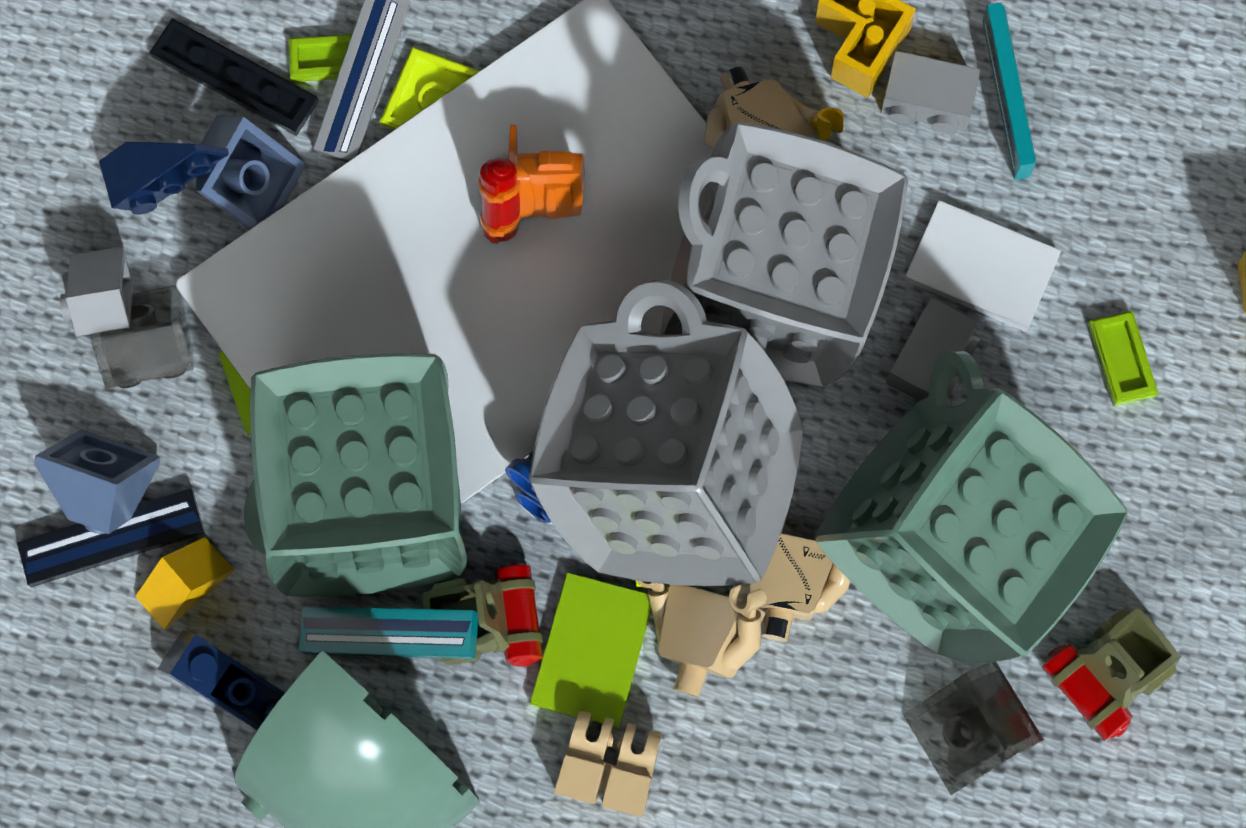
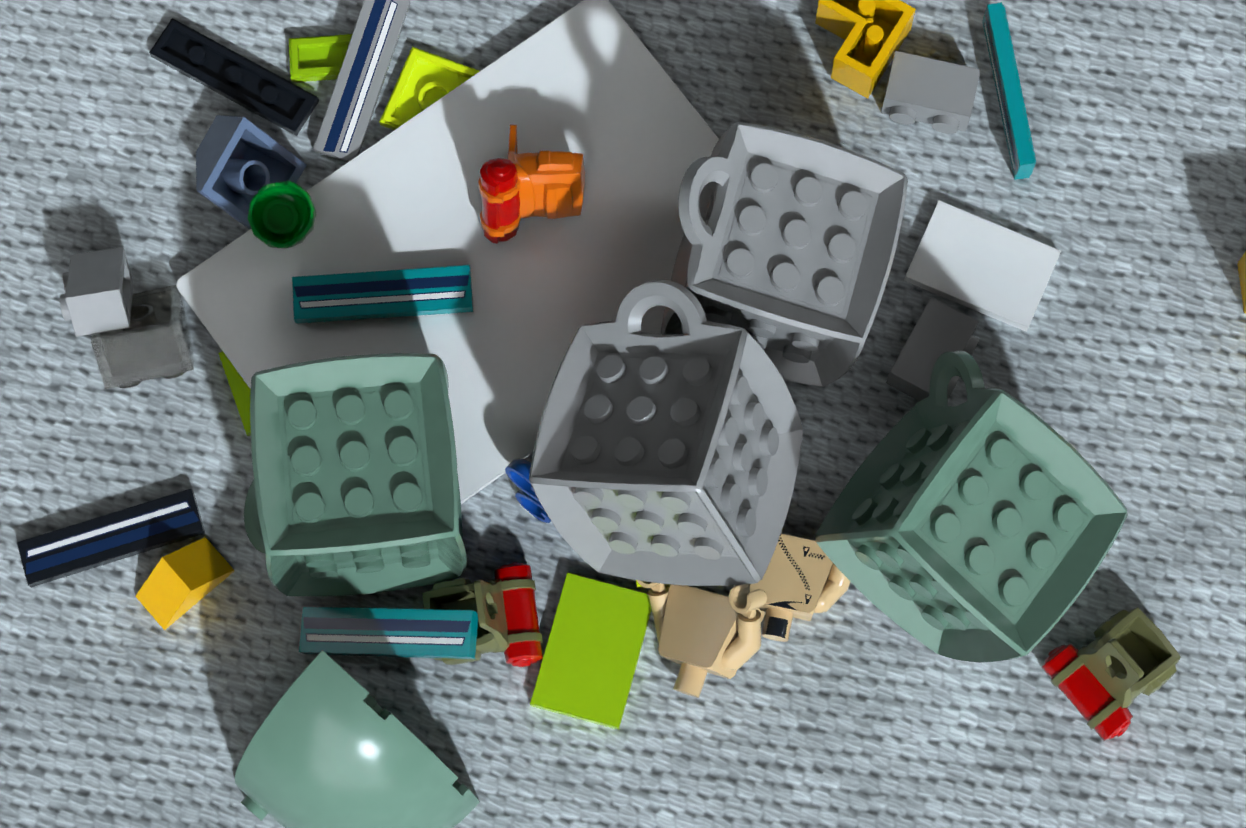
(96, 479): sand blue slope -> none
(148, 172): dark blue slope -> none
(220, 679): dark blue slope -> none
(281, 214): none -> green hair
(382, 294): none -> teal tile
(587, 774): tan legs -> none
(766, 105): tan torso -> none
(973, 726): clear smoke slope -> none
(1123, 358): lime tile -> none

